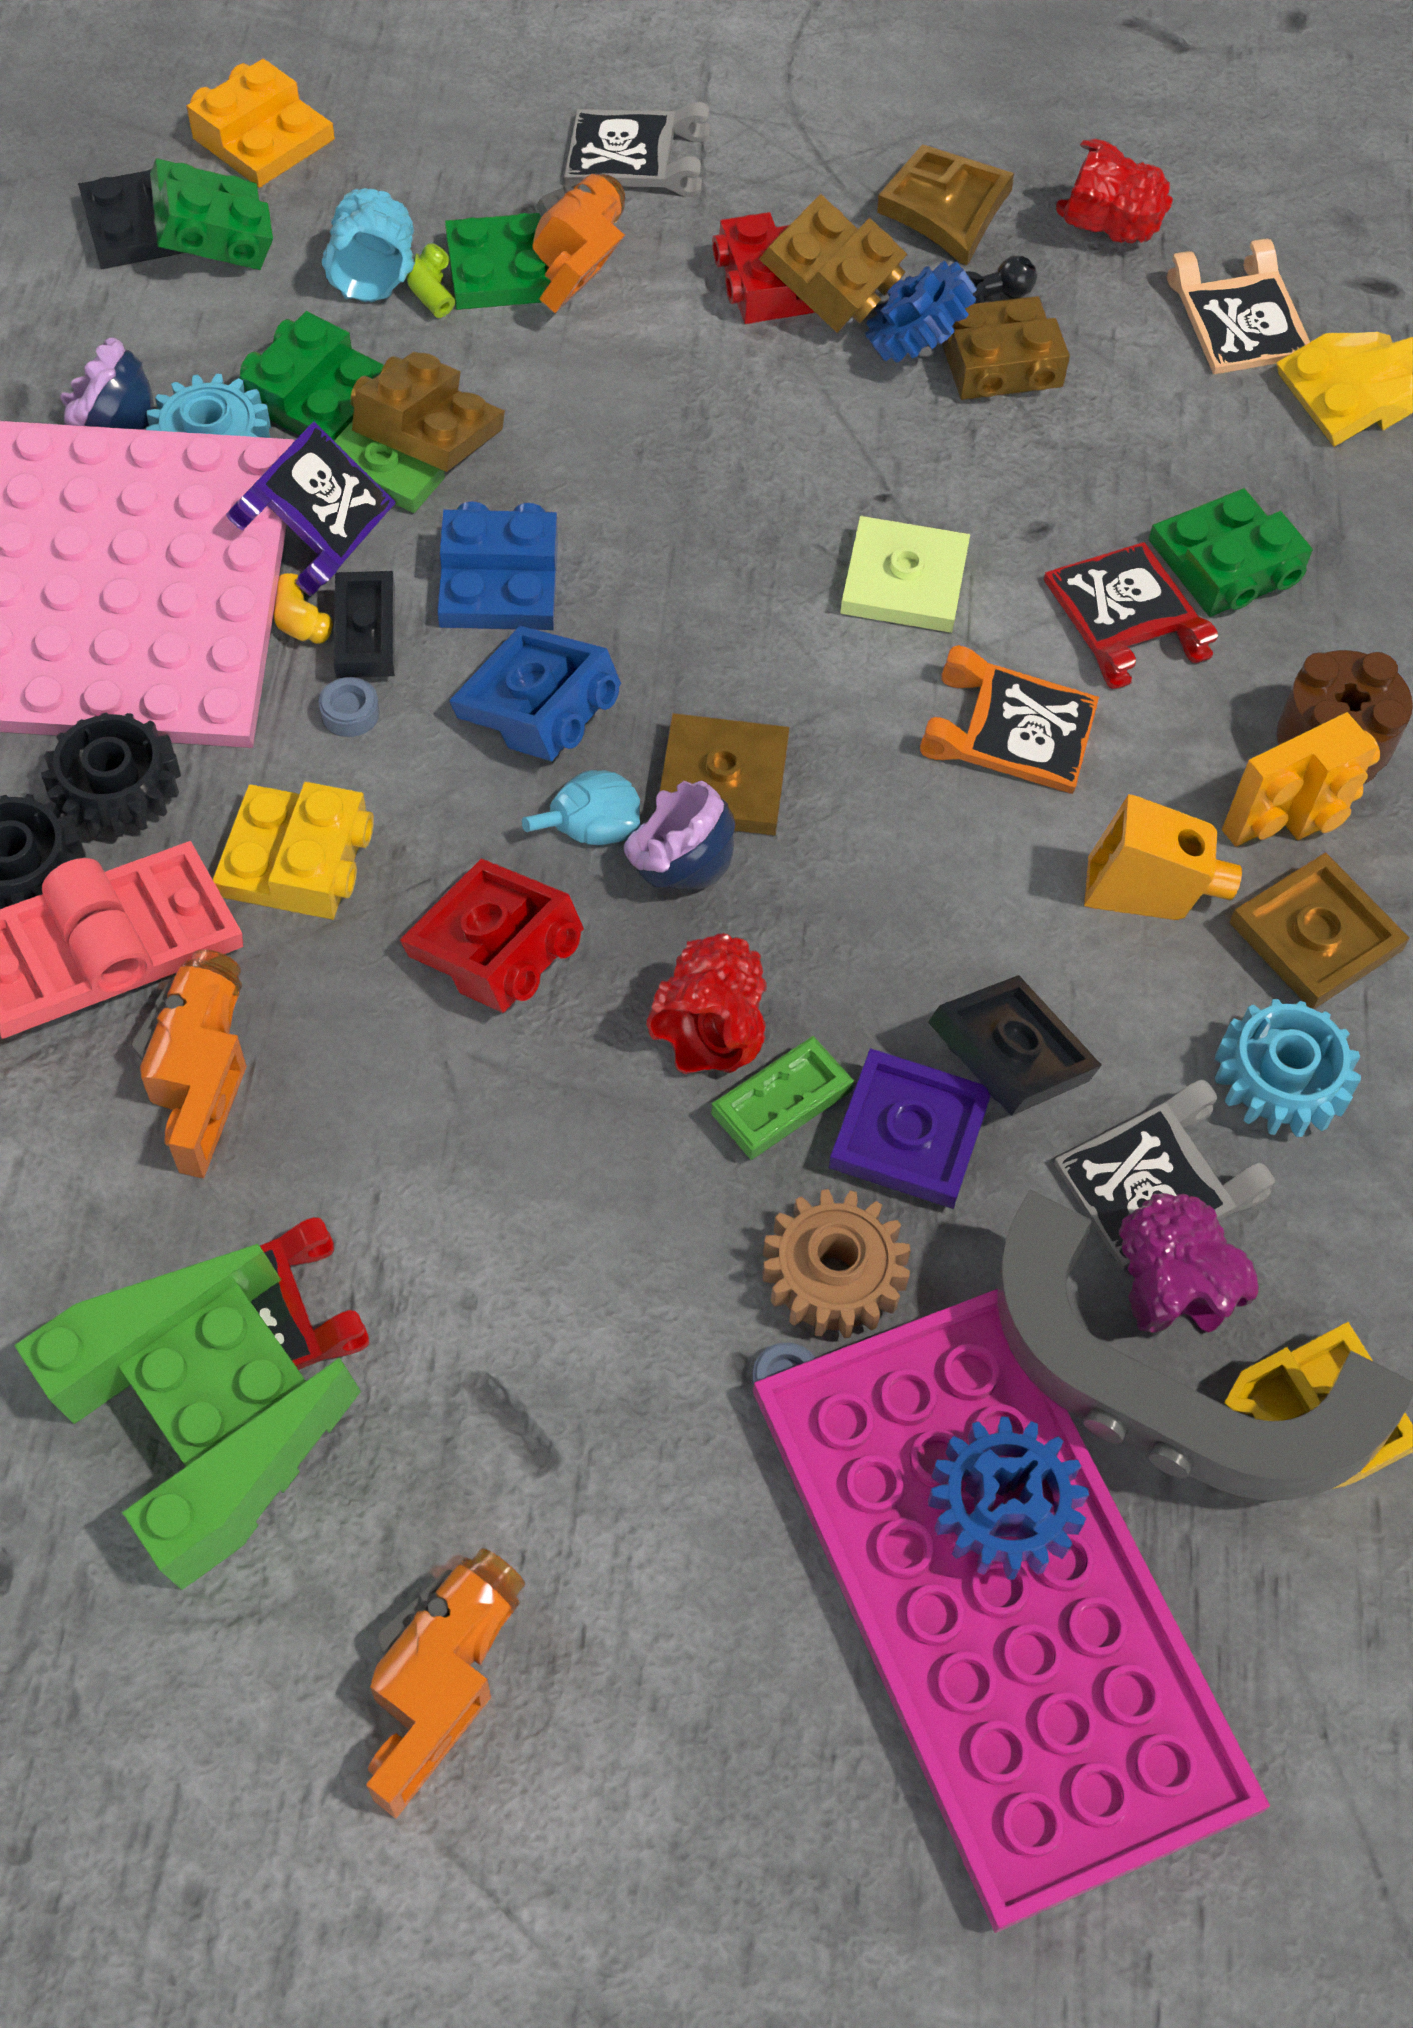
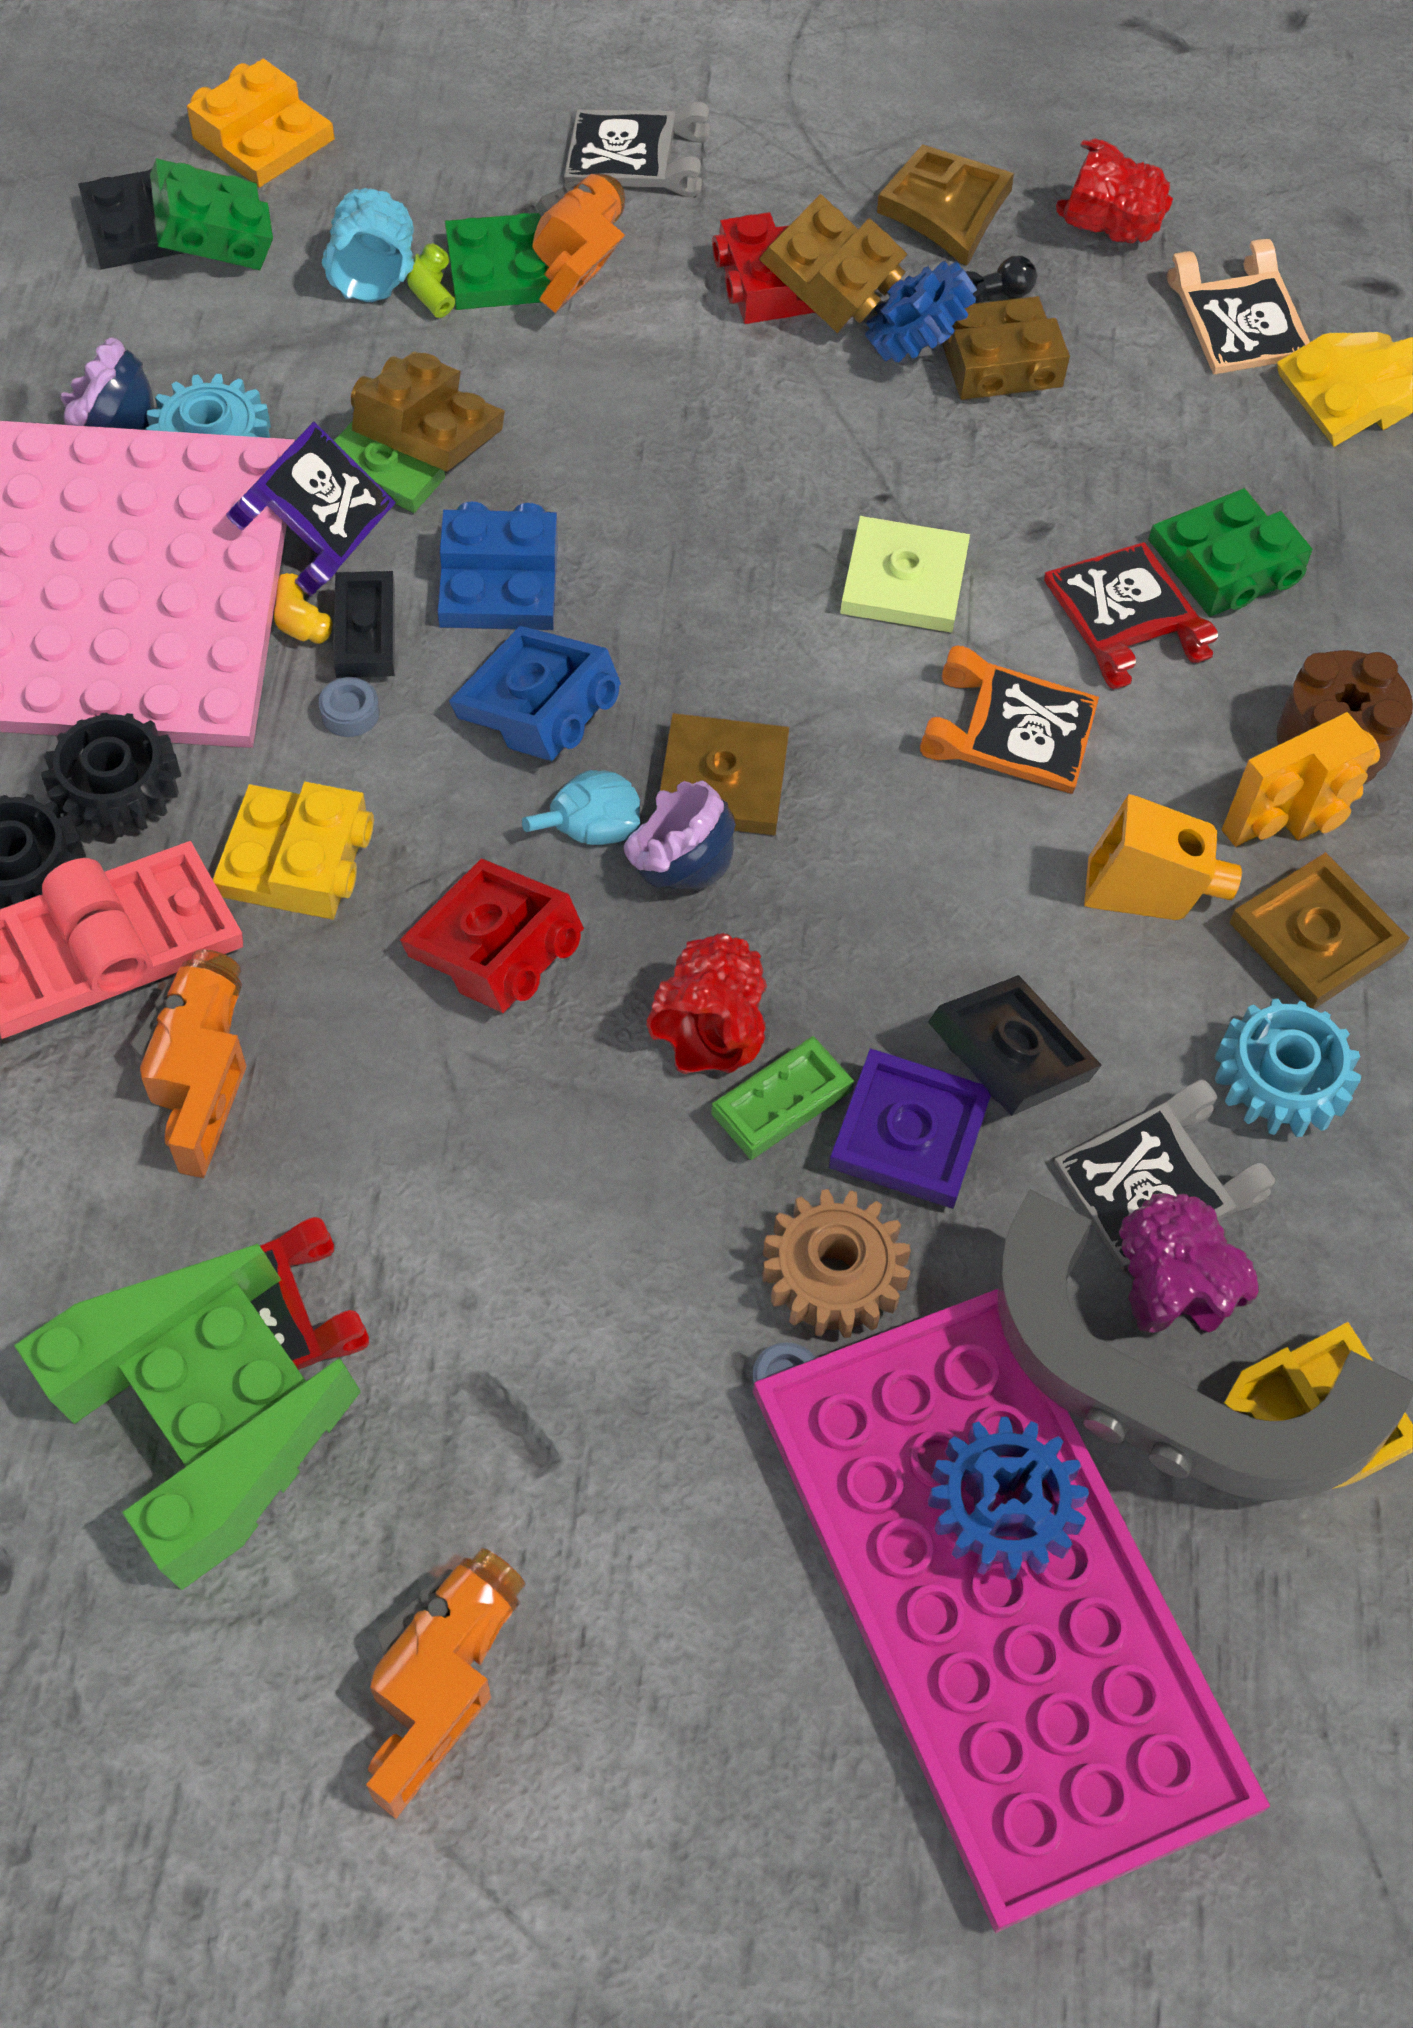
(308, 375): green plate -> none

